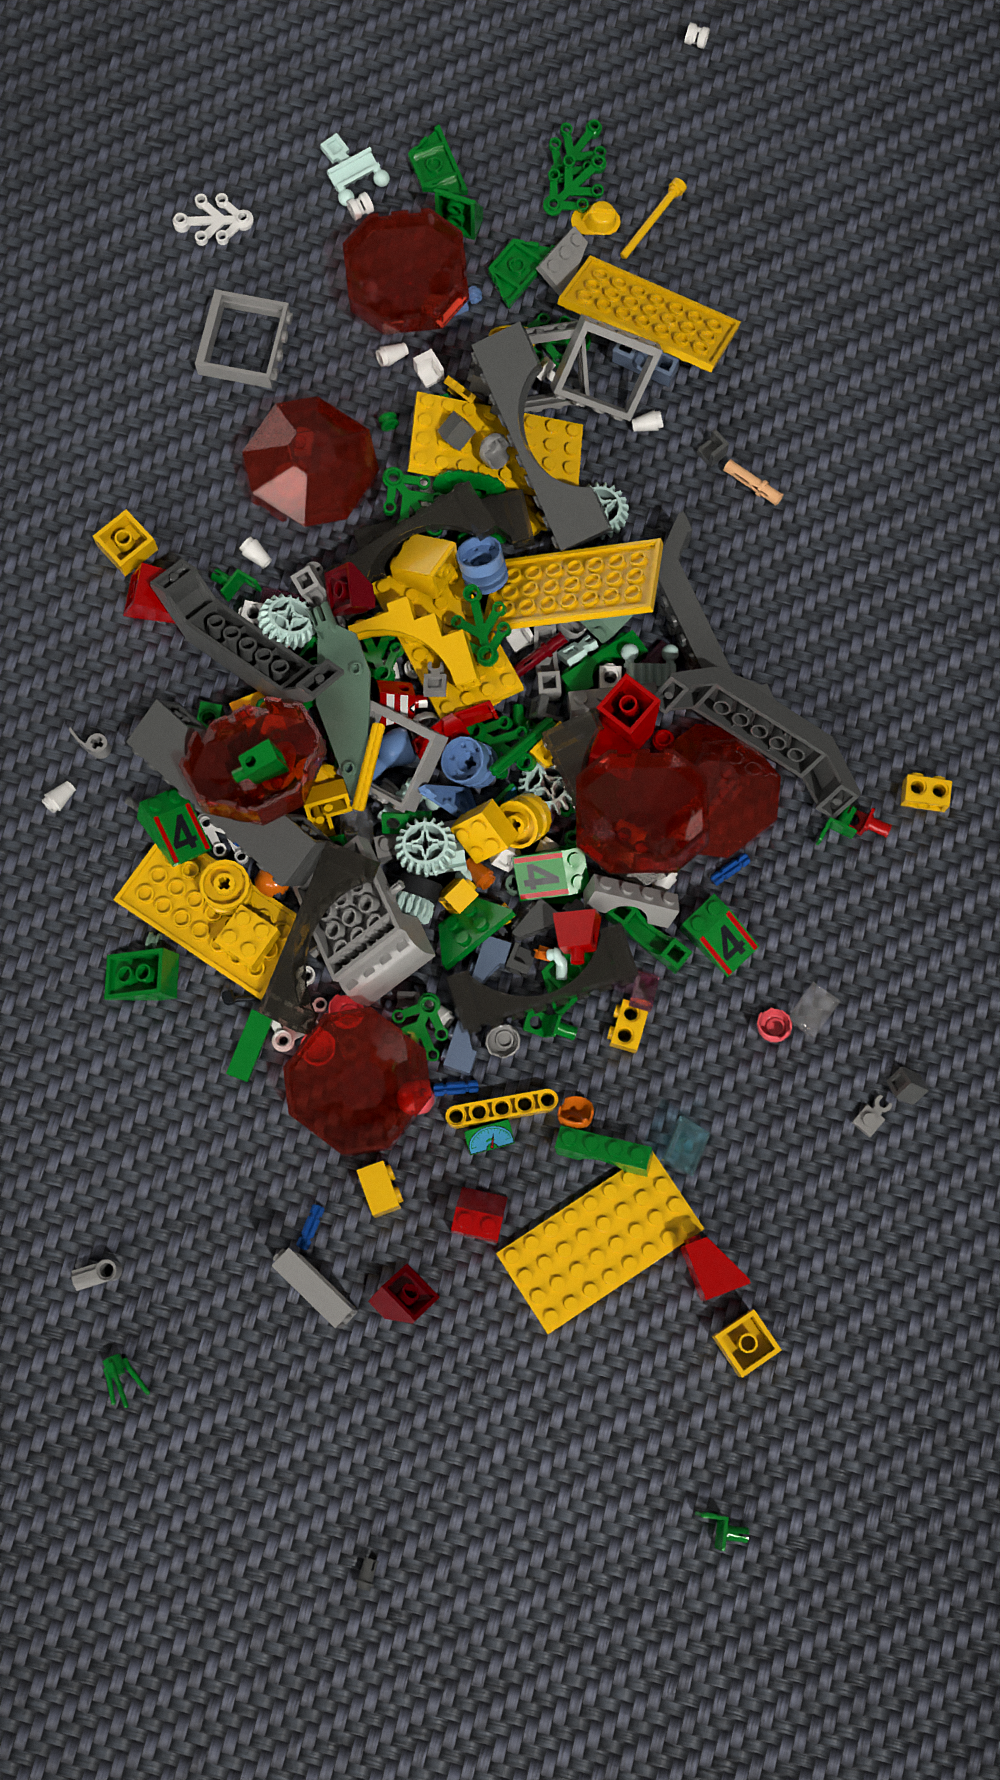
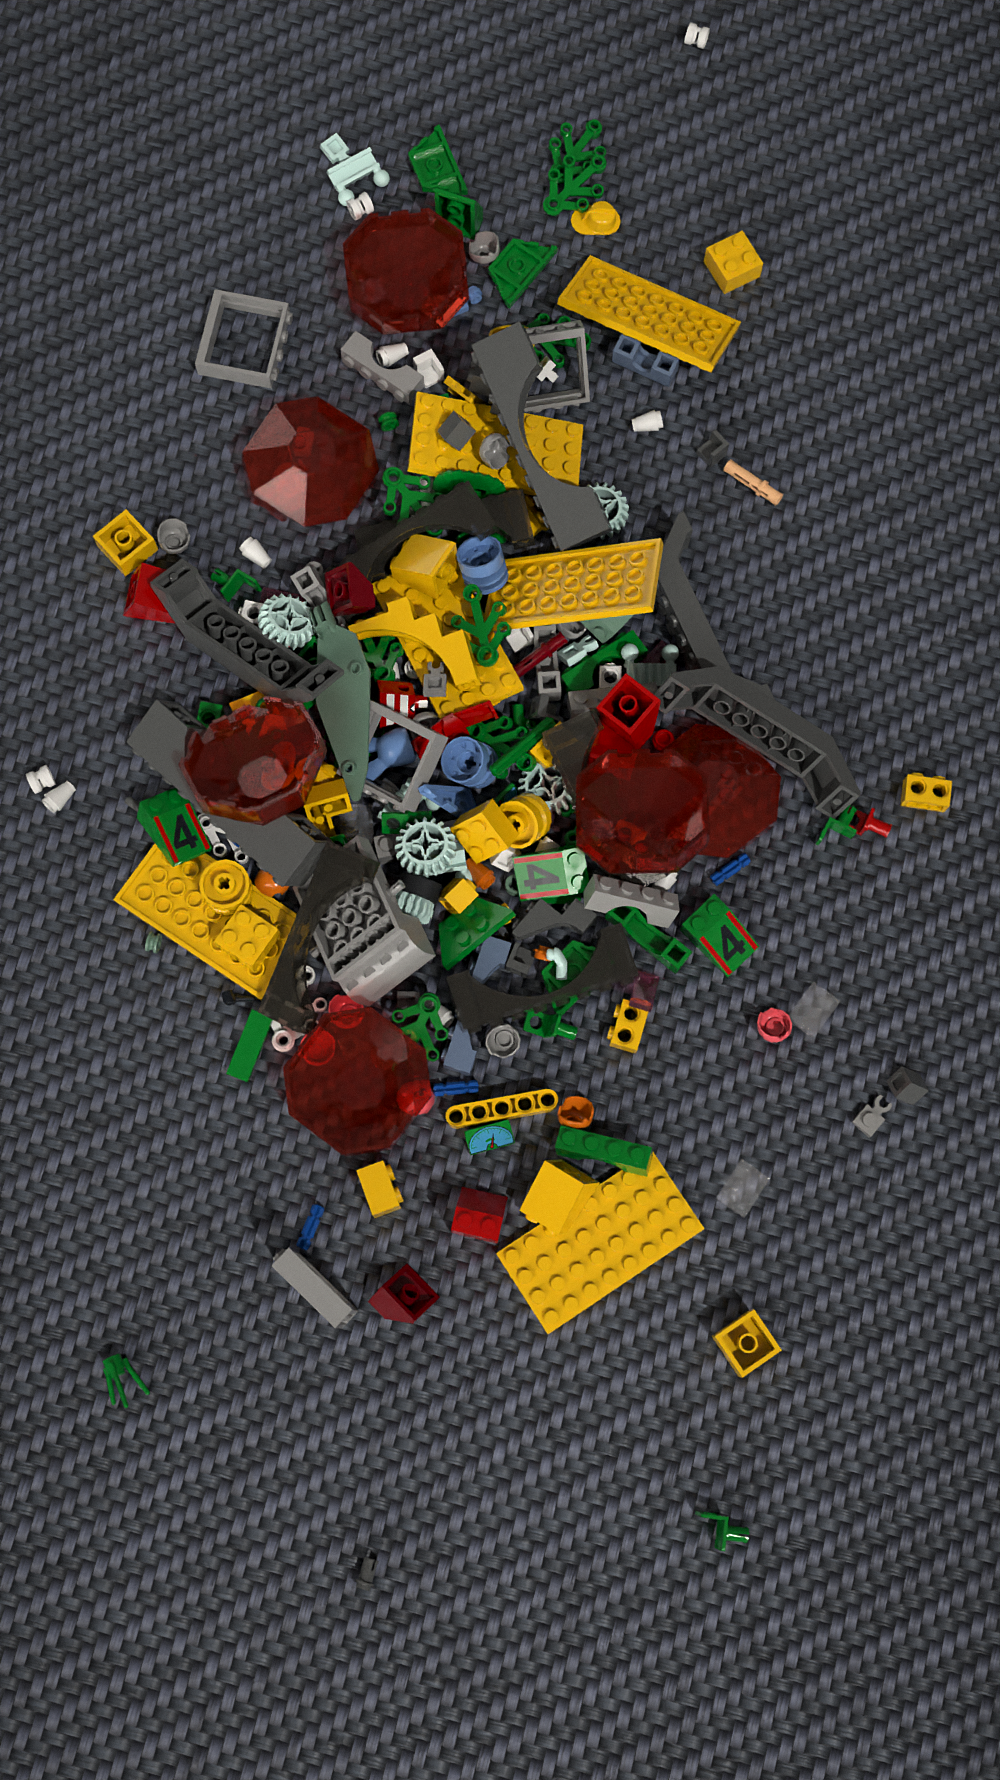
(45, 776): none -> white wheel
(92, 742): light grey panel -> none
(95, 1274): light grey piece -> none
(142, 975): green slope -> none
(173, 536): none -> light grey hair
(215, 220): white plant -> none
(261, 763): green torso -> none
(368, 767): yellow axle -> none
(400, 382): none -> light grey arch
(484, 247): none -> light grey hair
(558, 1196): none -> yellow slope
(563, 260): light grey wing -> none
(577, 932): red torso -> none
(620, 336): light grey window -> none
(676, 188): yellow piece -> none
(685, 1146): clear light blue slope -> none
(711, 1268): red slope -> none
(733, 262): none -> yellow brick
(742, 1188): none -> clear plate

